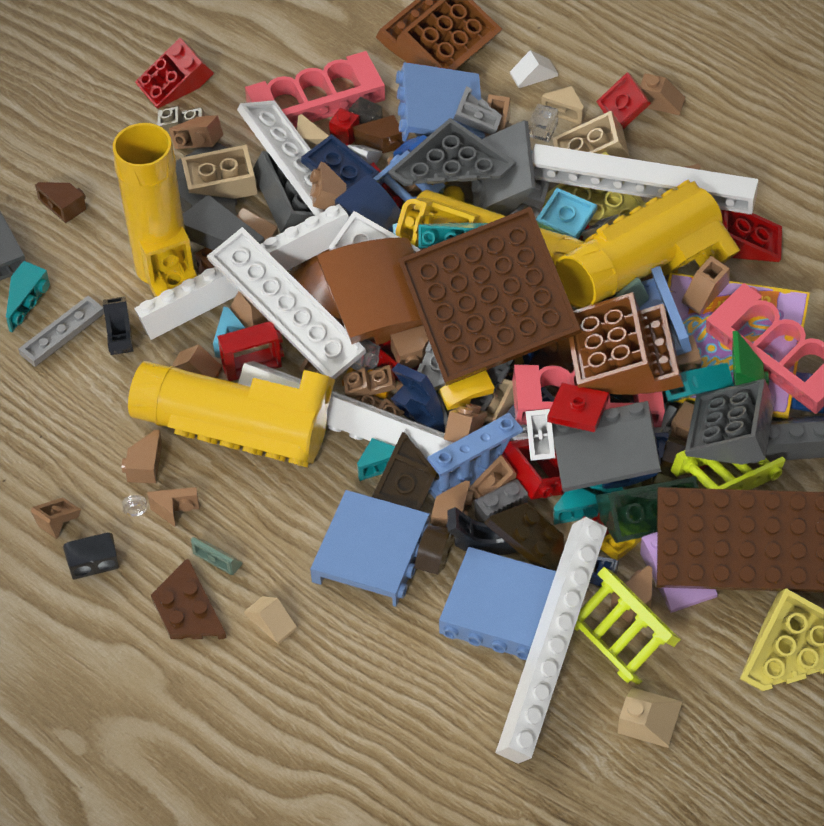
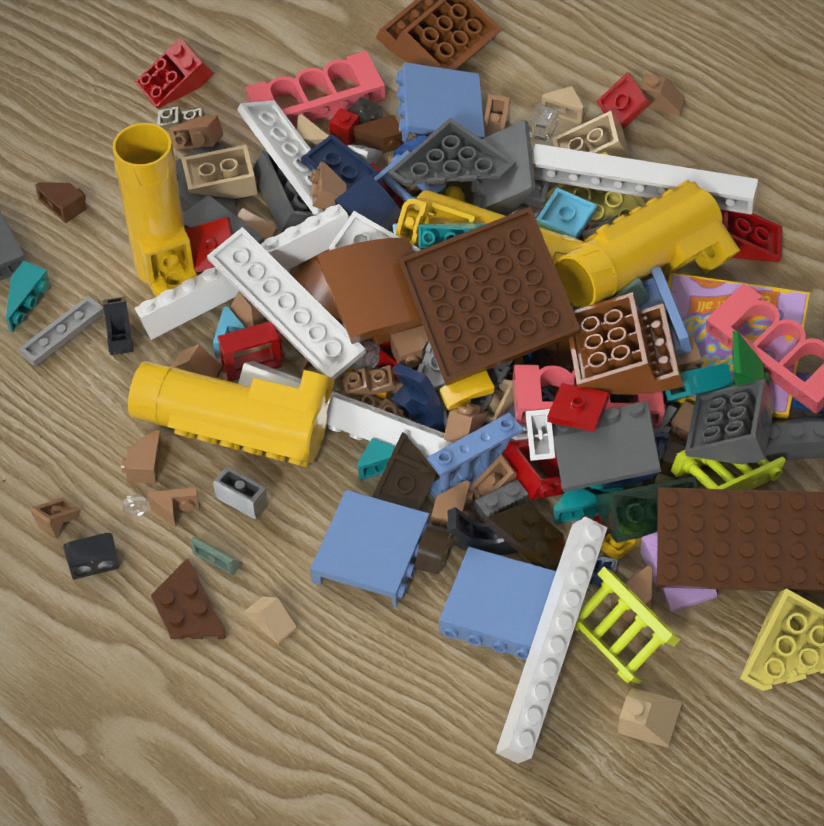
(205, 239): none -> red plate
(240, 492): none -> flat silver brick
(477, 113): light grey wing -> none
(532, 69): white slope -> none
(706, 285): medium nougat slope -> none

